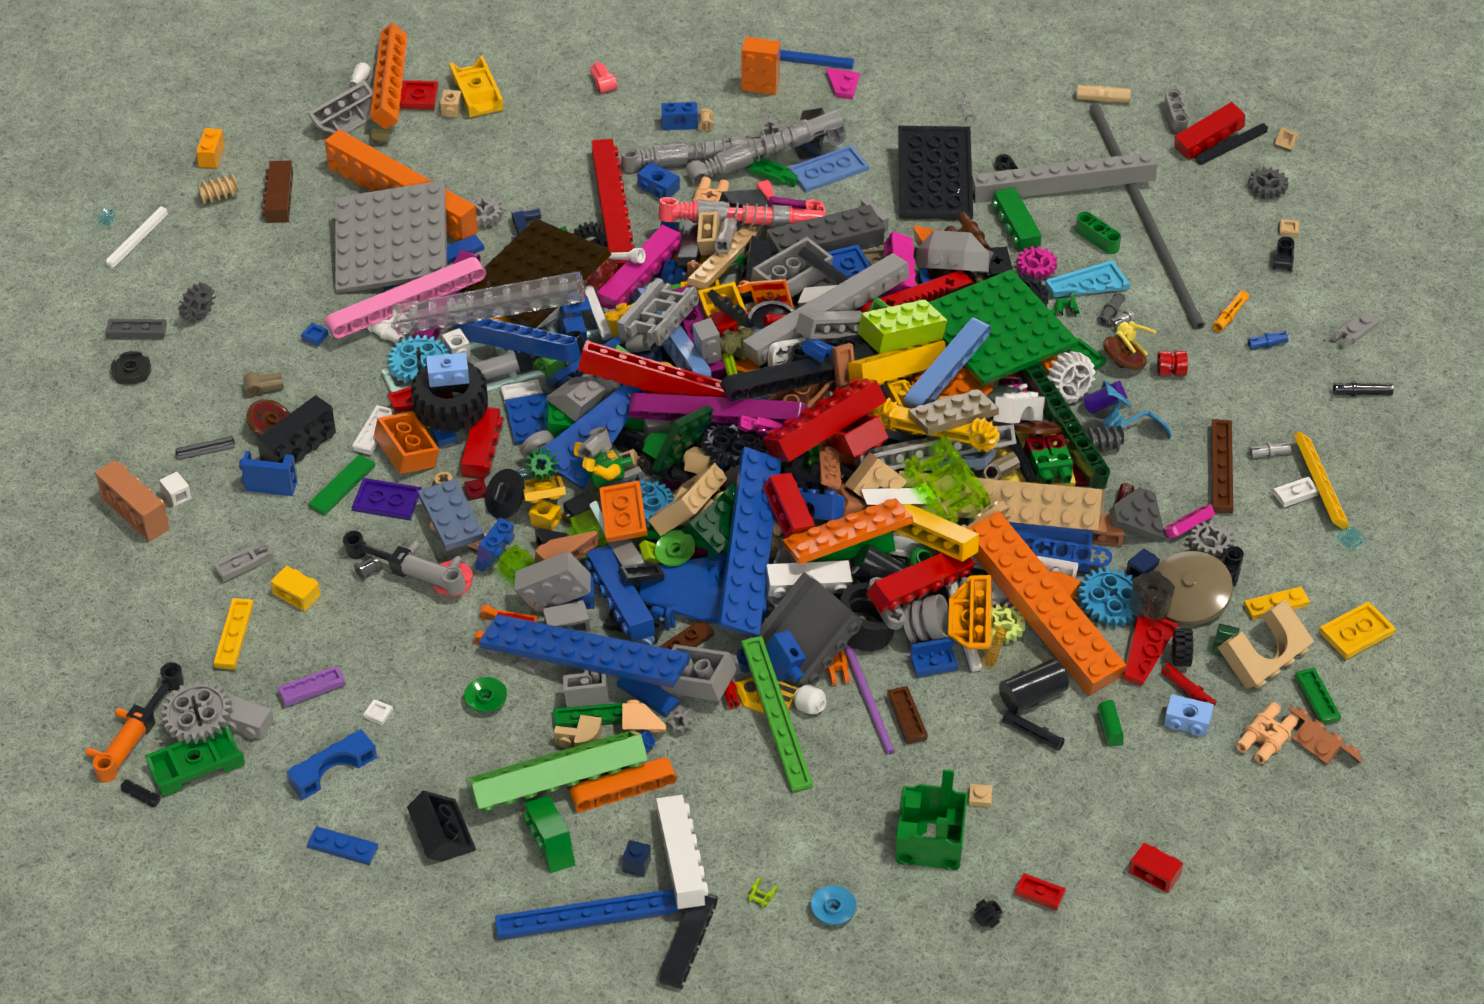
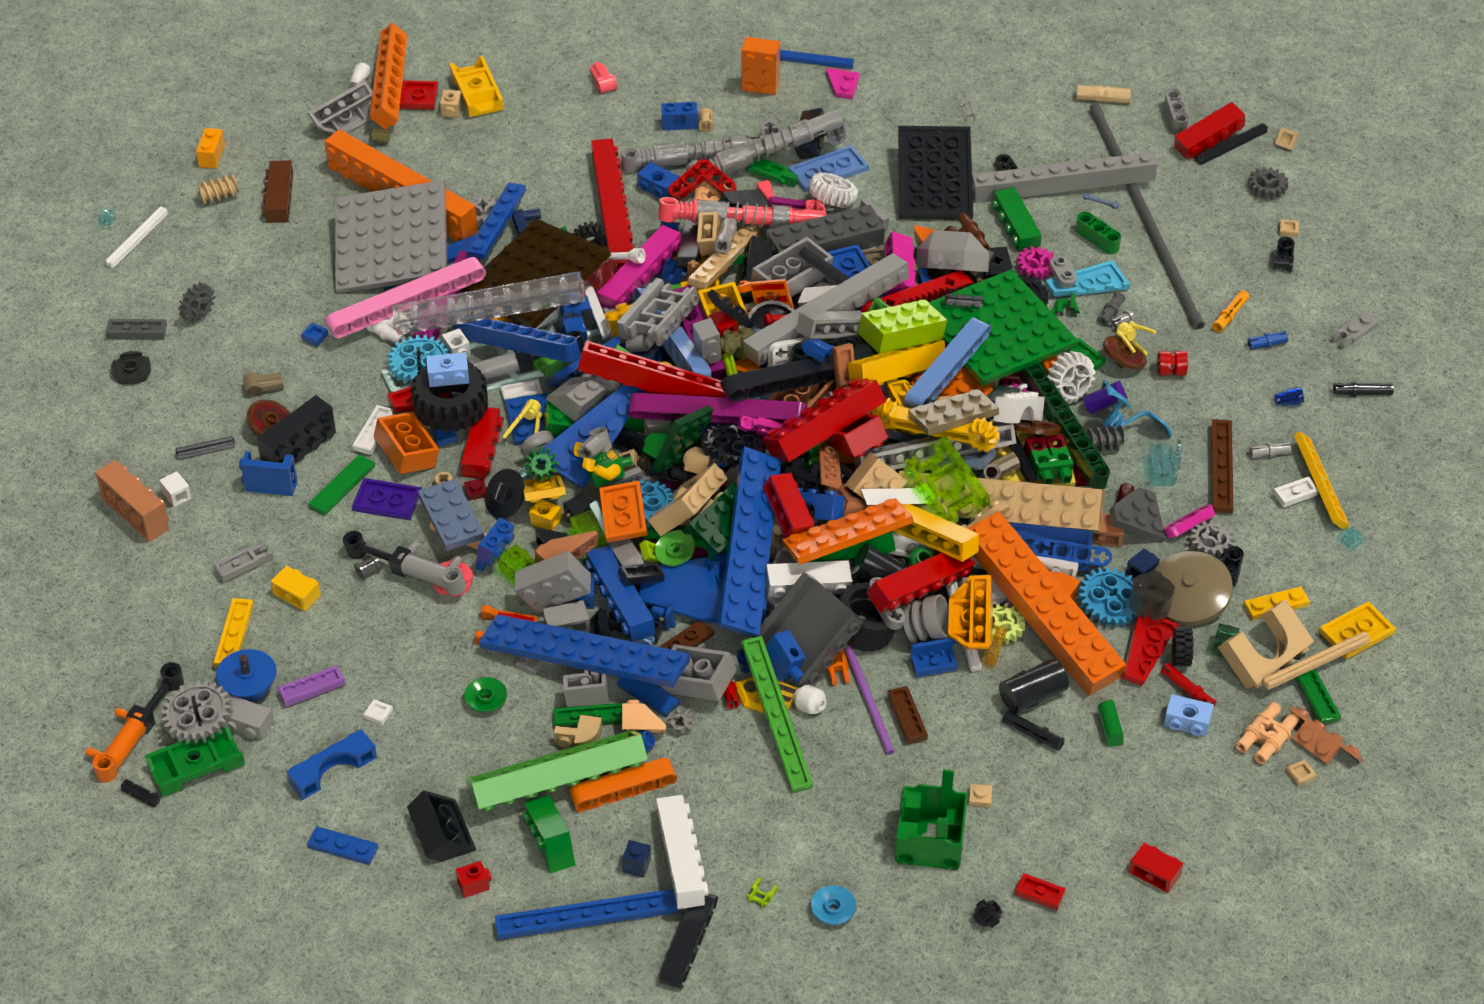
(246, 674): none -> blue piece
(473, 879): none -> red brick
(496, 221): none -> blue plate
(530, 411): none -> light yellow plant
(599, 623): none -> black plate
(705, 175): none -> red beam
(833, 190): none -> white gear
(963, 300): none -> black axle
(1063, 272): none -> light grey plate
(1086, 196): none -> sand blue hinge
(1164, 463): none -> clear light blue piece
(1291, 396): none -> clear blue cone
(1301, 772): none -> tan tile
(1316, 660): none -> tan axle

